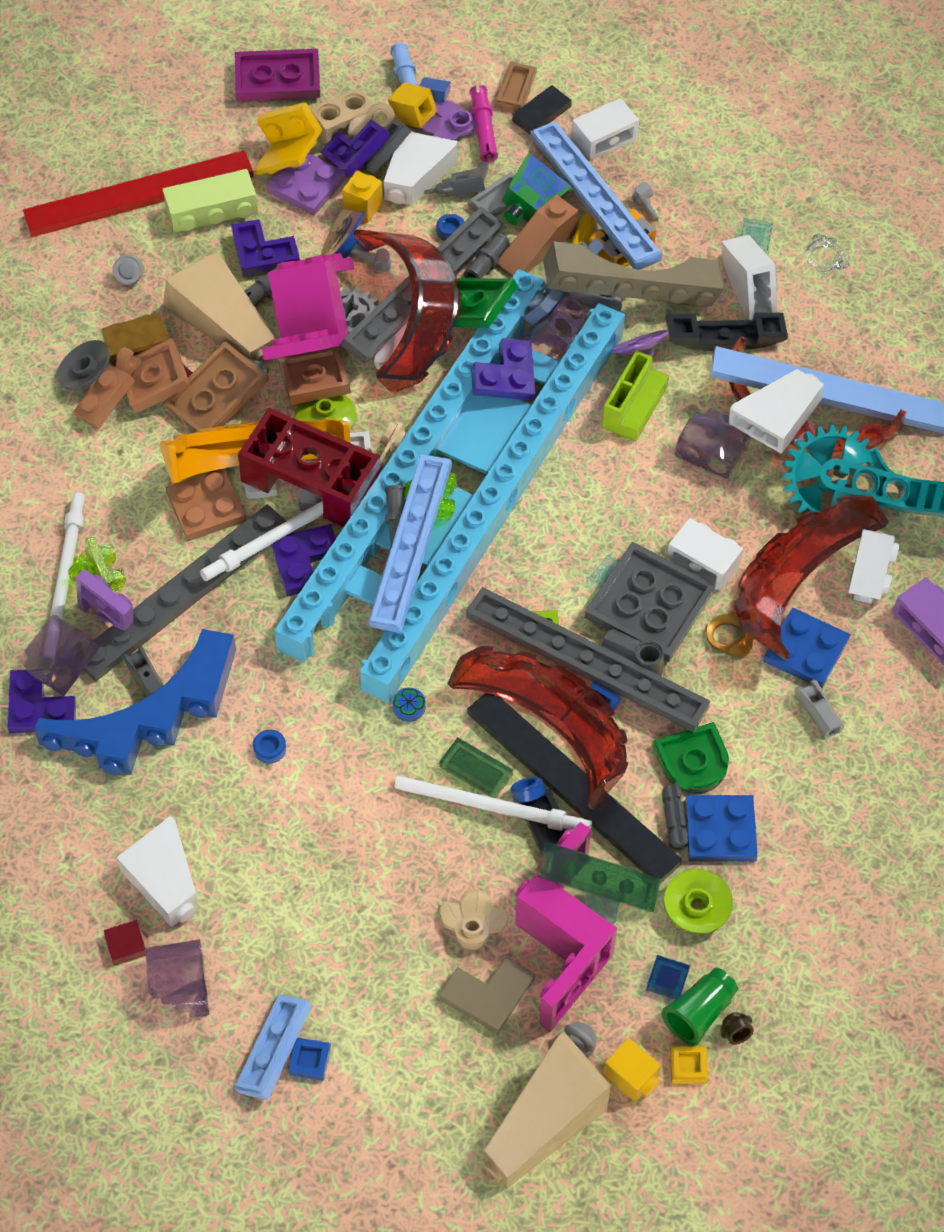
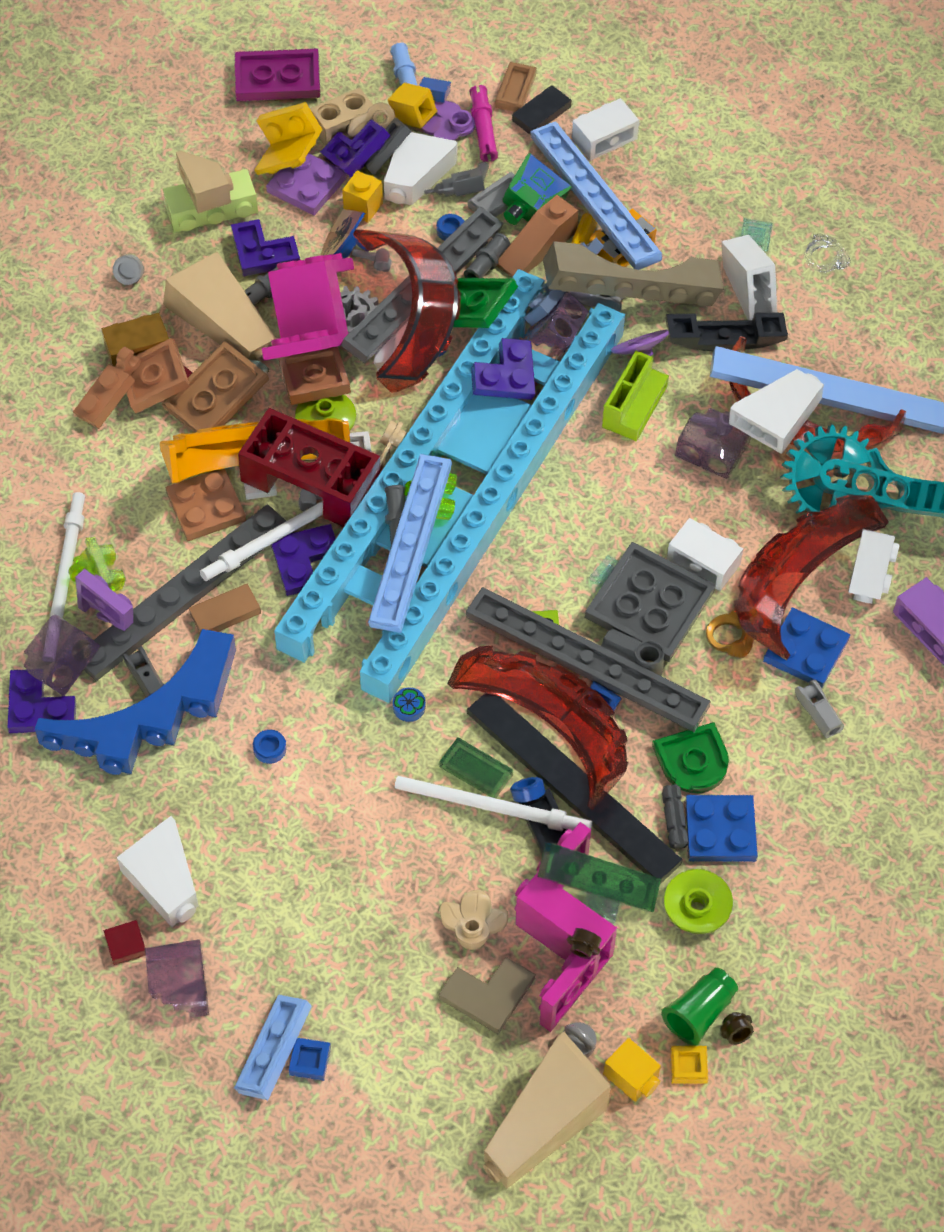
(83, 365): dark grey dish -> none
(126, 195): red tile -> none
(204, 181): none -> tan slope
(225, 609): none -> medium nougat tile
(584, 943): none -> dark brown plate
(642, 195): light grey hand -> none
(668, 977): clear blue tile -> none

